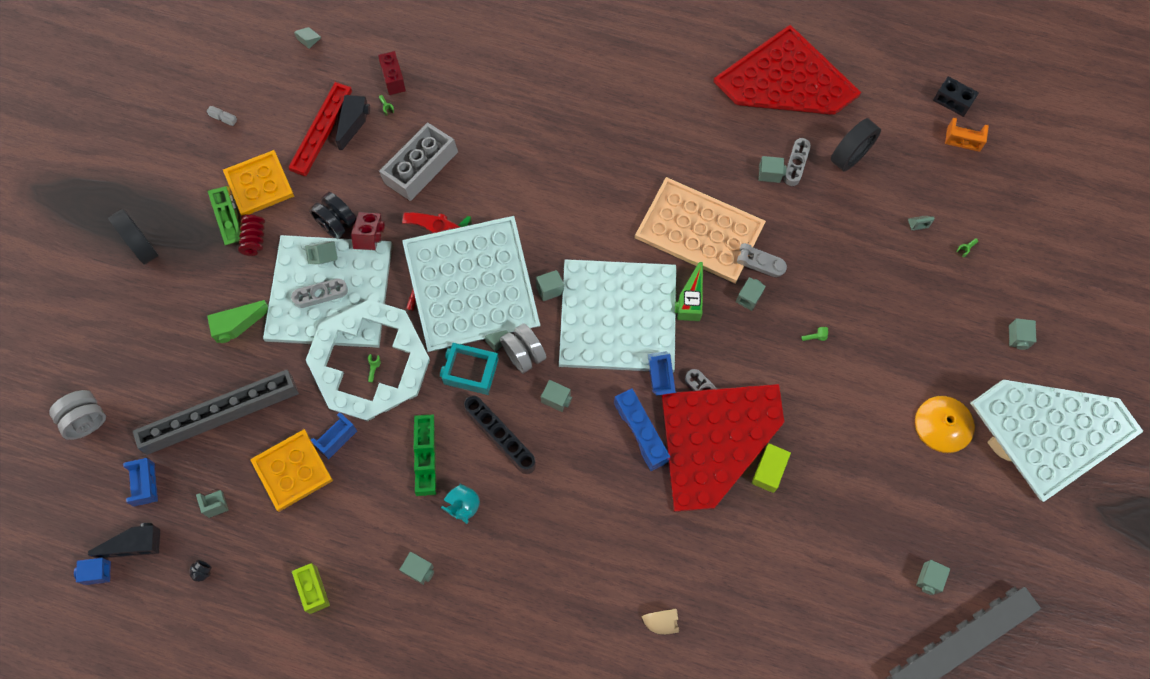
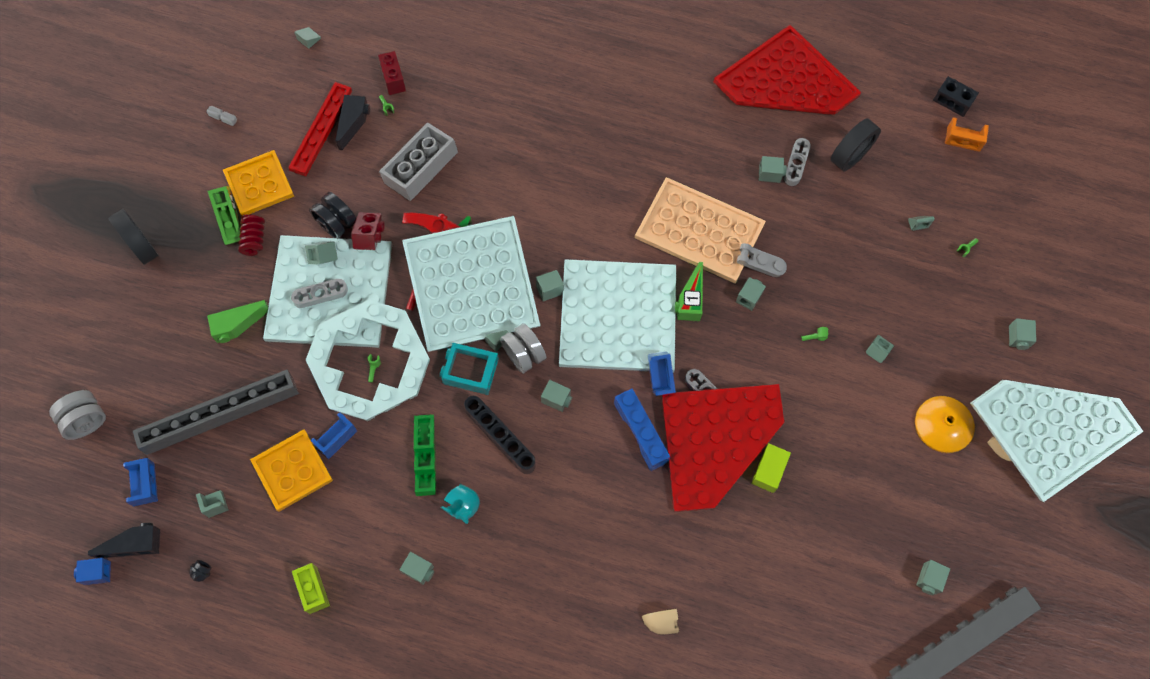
(879, 349): none -> sand green slope

